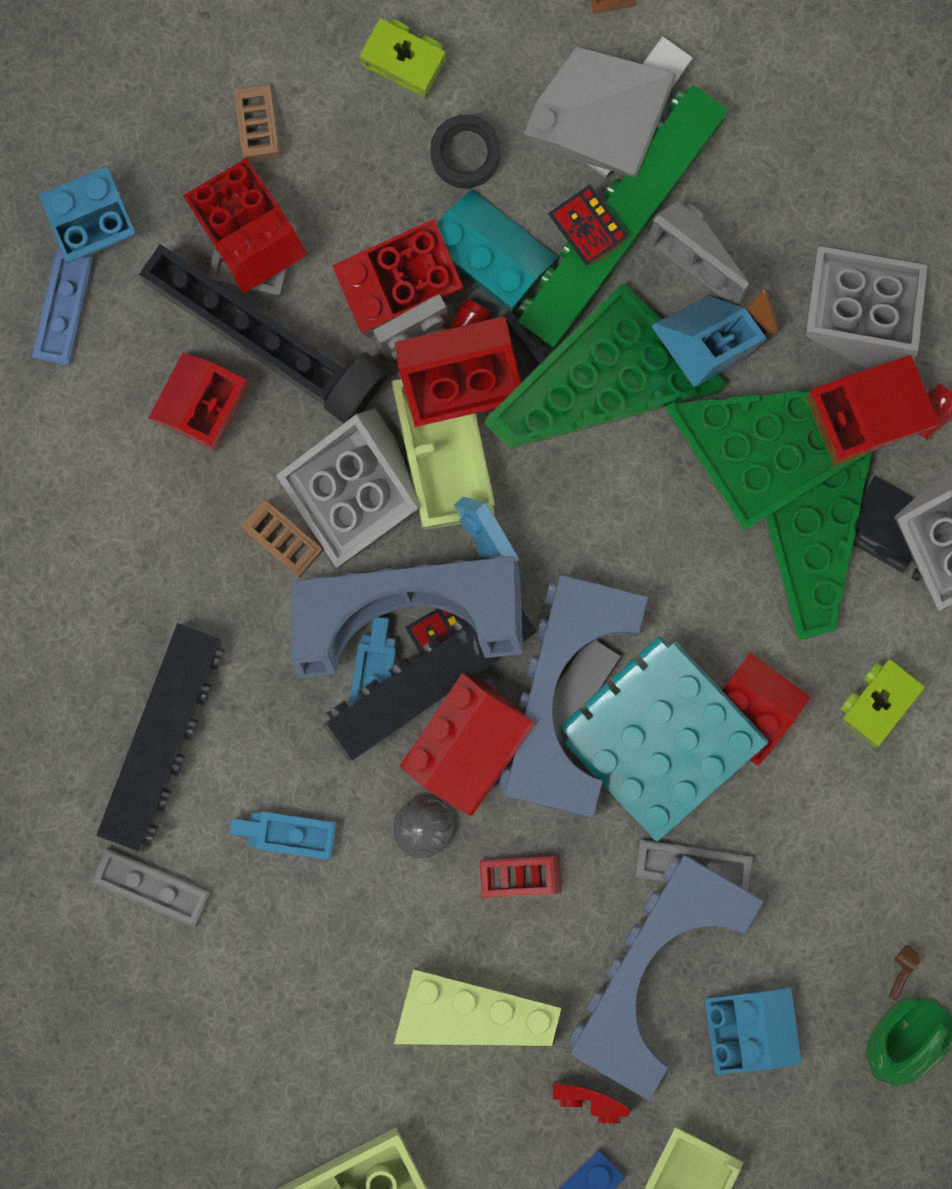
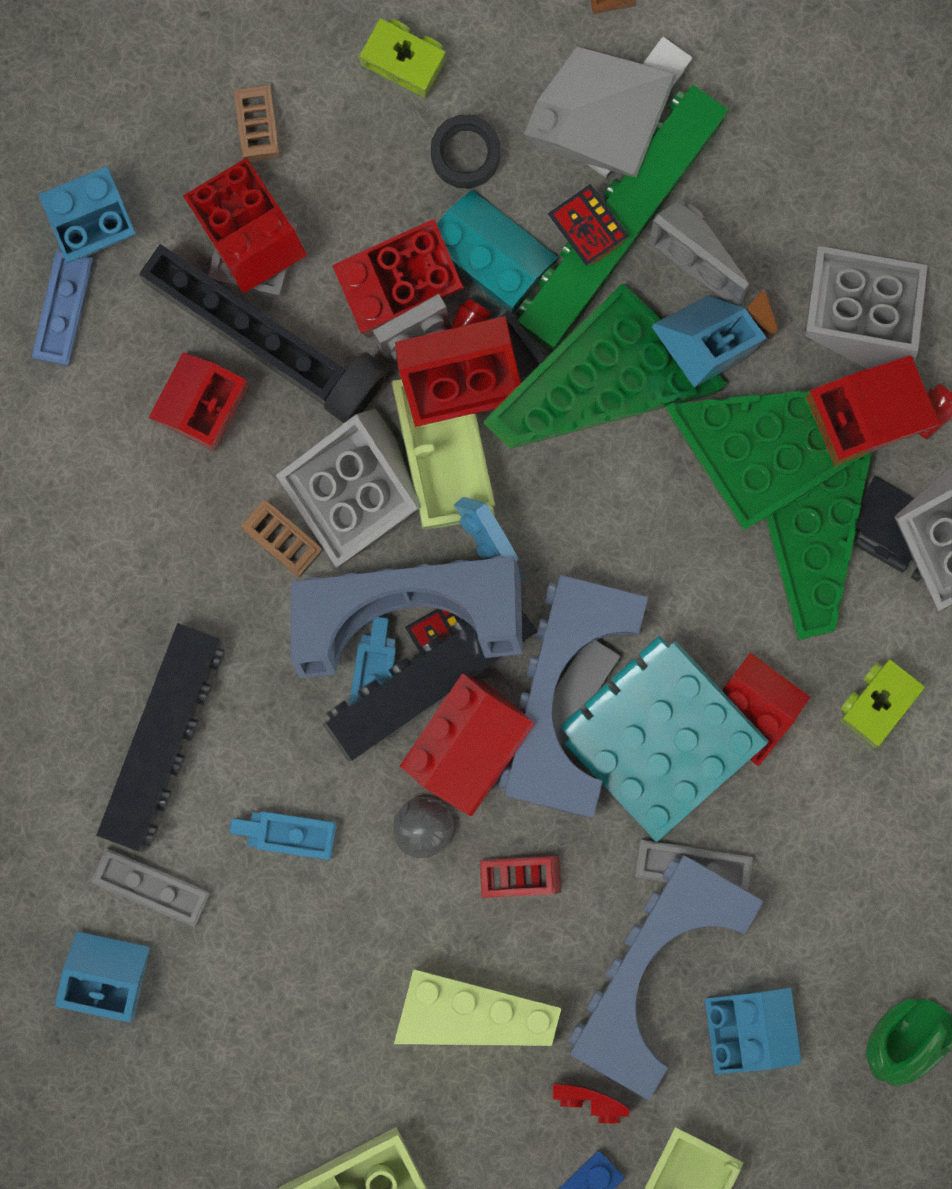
(103, 977): none -> dark azure slope
(909, 961): reddish brown hand -> none

